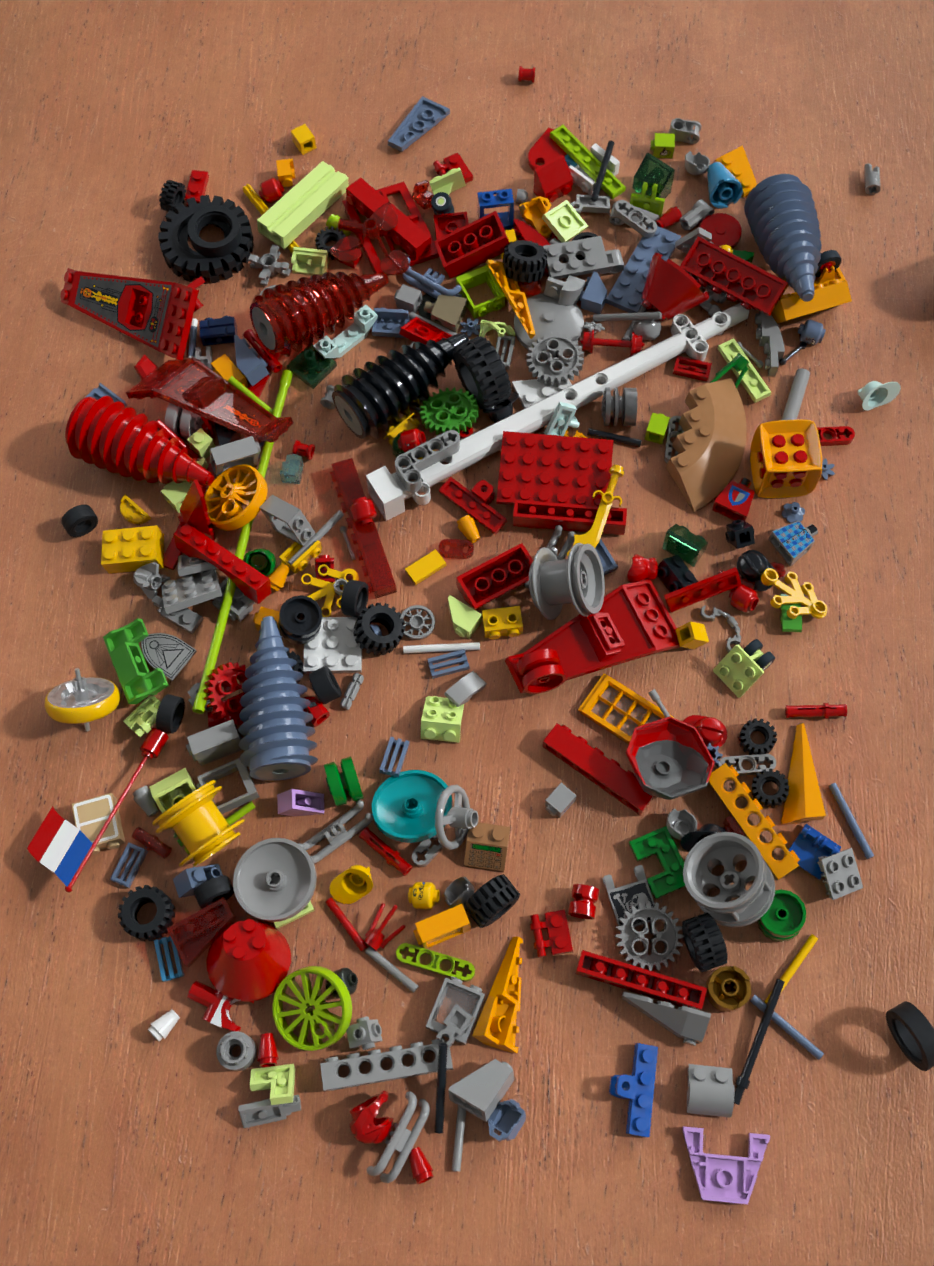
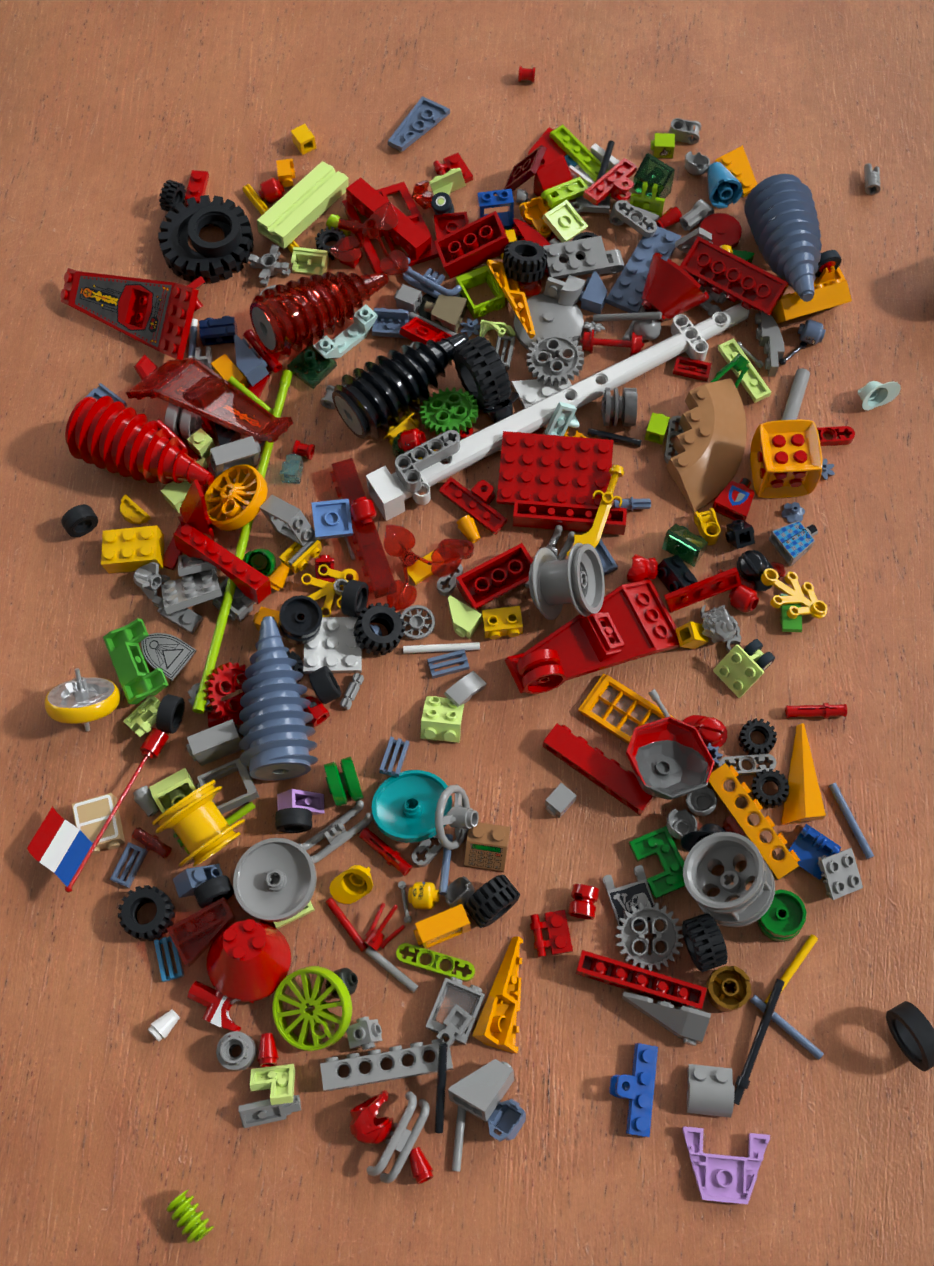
(189, 1217): none -> lime piece
(293, 820): none -> black tyre
(332, 519): none -> medium blue plate
(398, 543): none -> clear red plant
(402, 885): none -> light grey hinge
(445, 868): none -> sand blue bar
(452, 582): none -> light grey beam
(525, 168): none -> dark red tile
(564, 191): none -> lime plate
(613, 183): none -> red plate
(631, 503): none -> sand blue axle
(702, 801): none -> light grey hair
(706, 523): none -> yellow piece
(718, 625): none -> light grey hair

